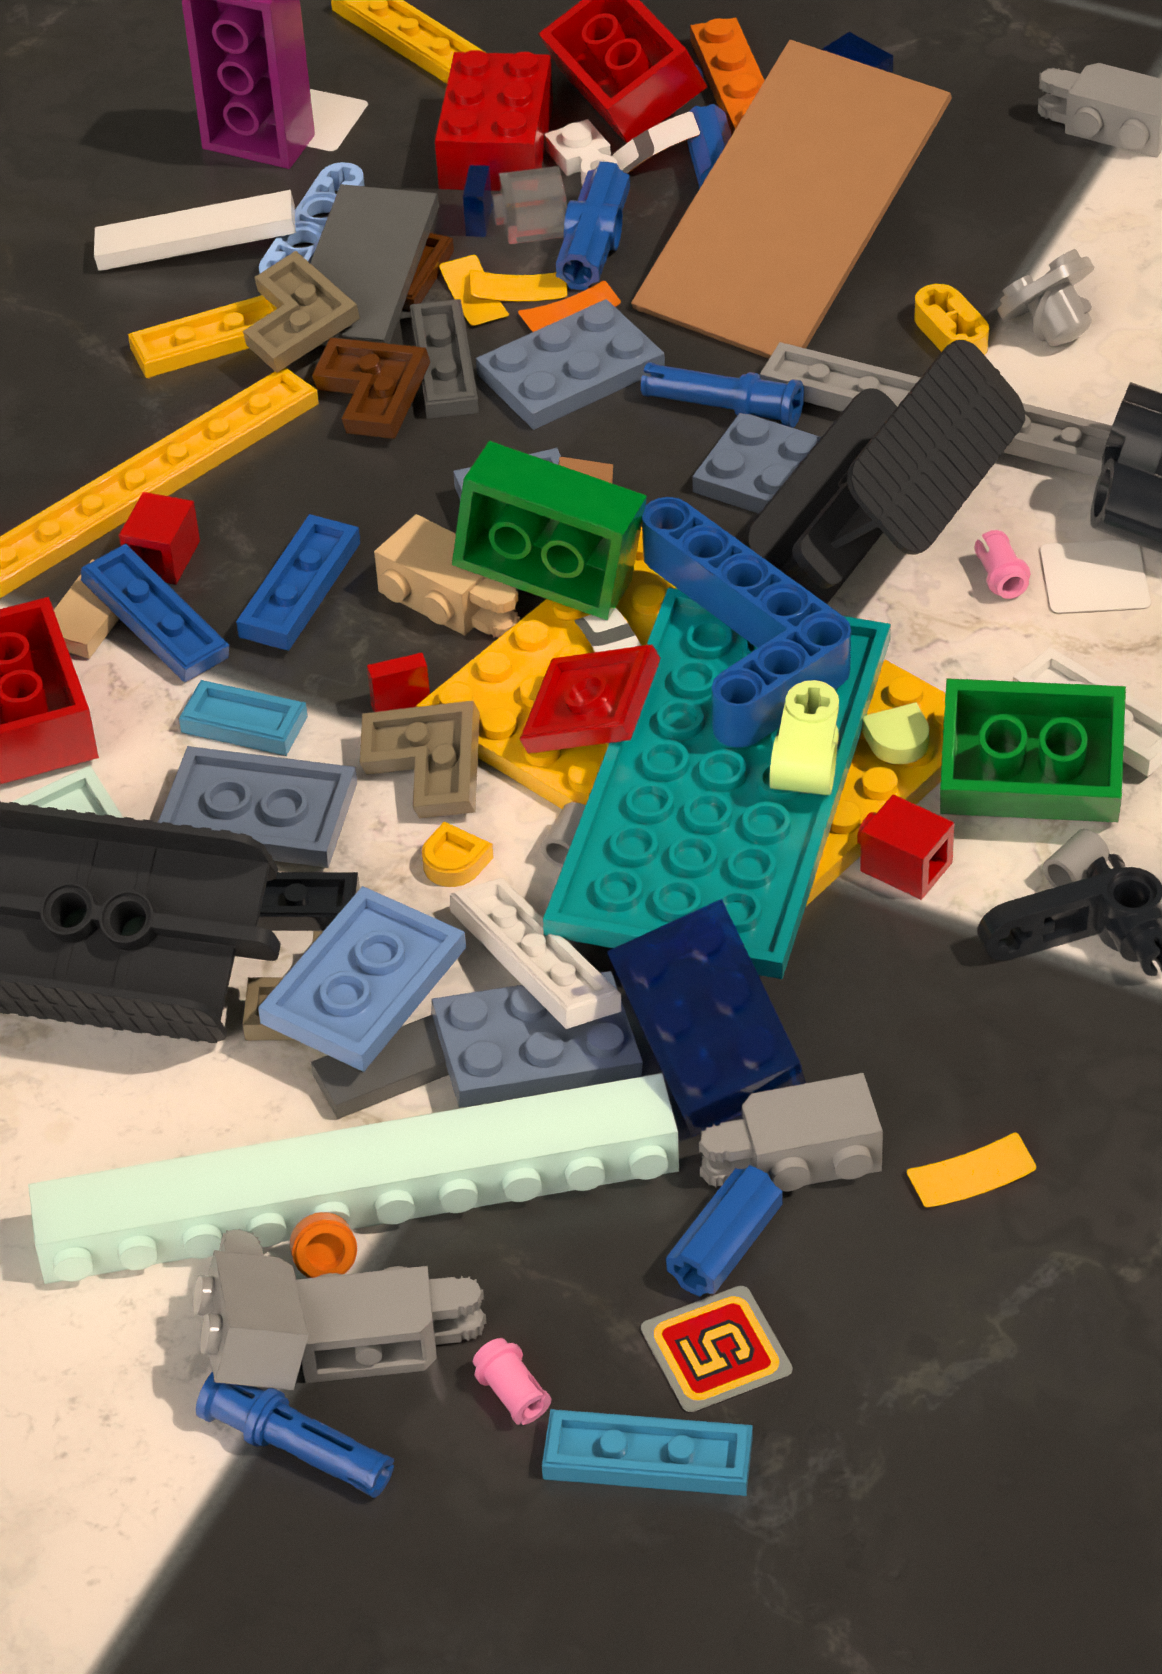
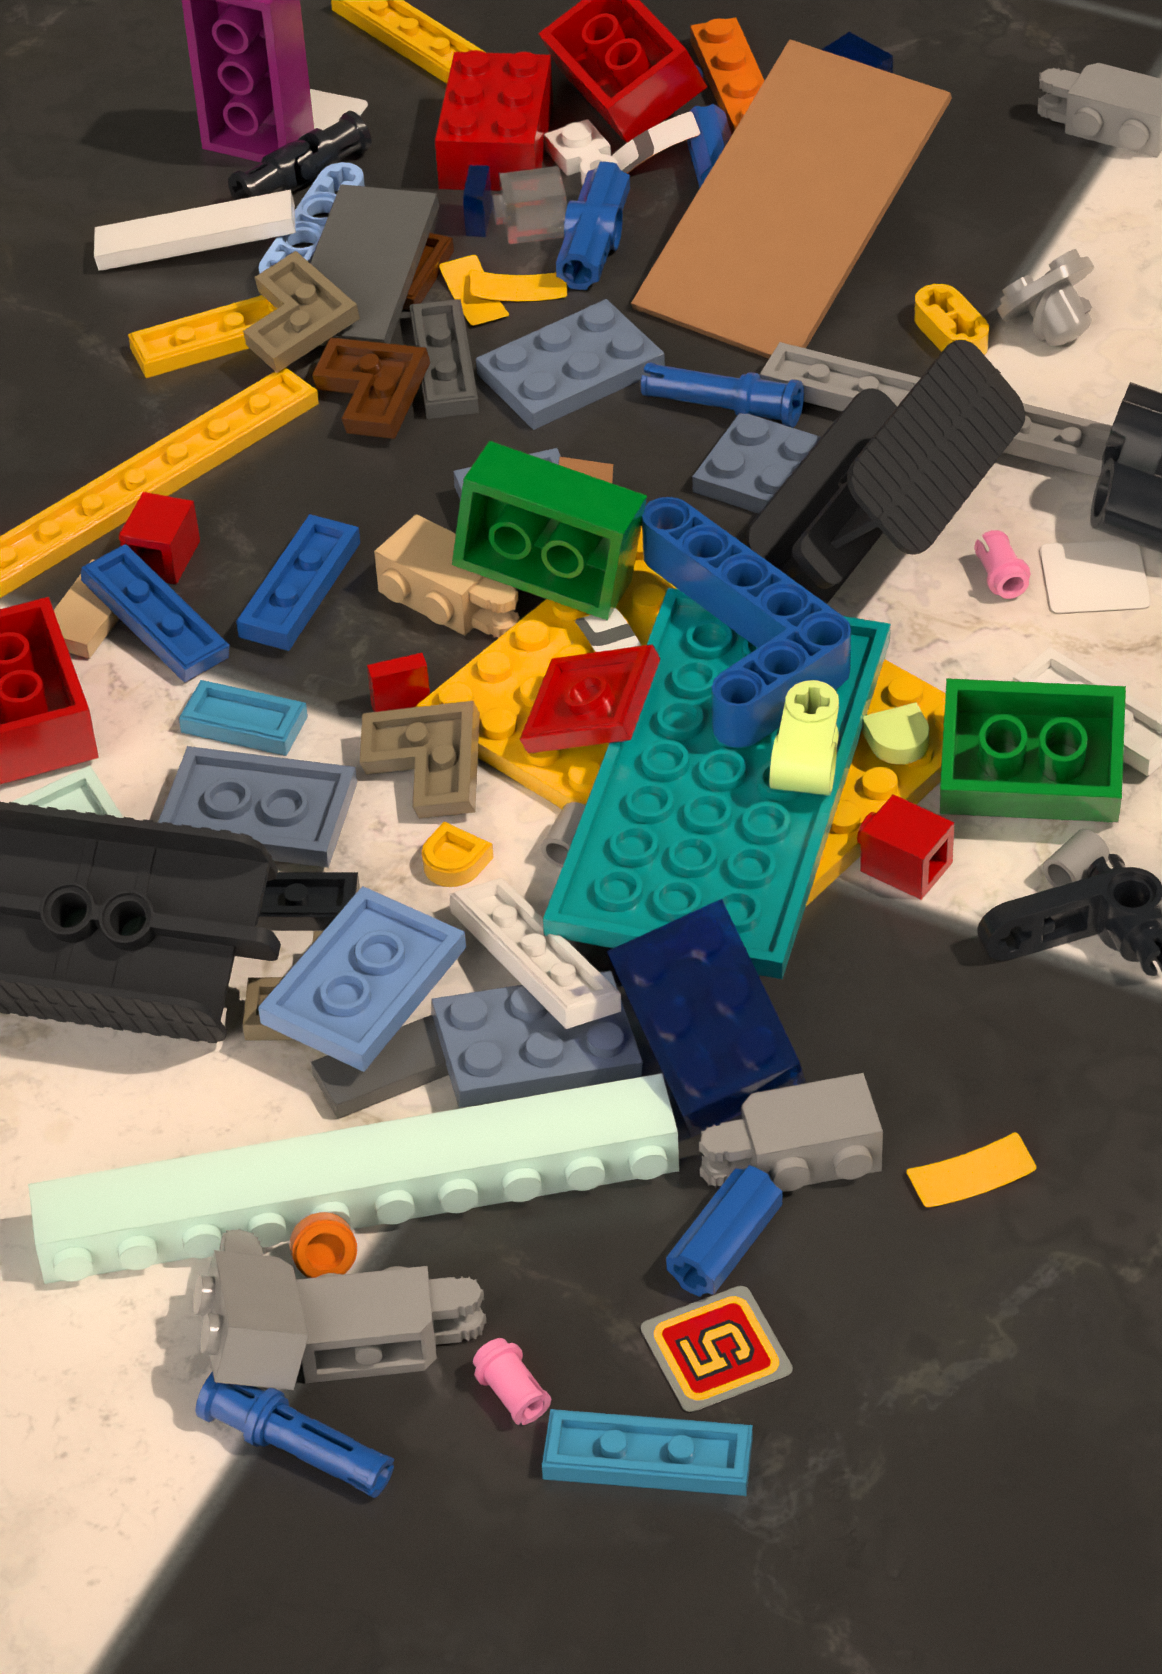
(302, 159): none -> black piece
(545, 315): orange sticker -> none

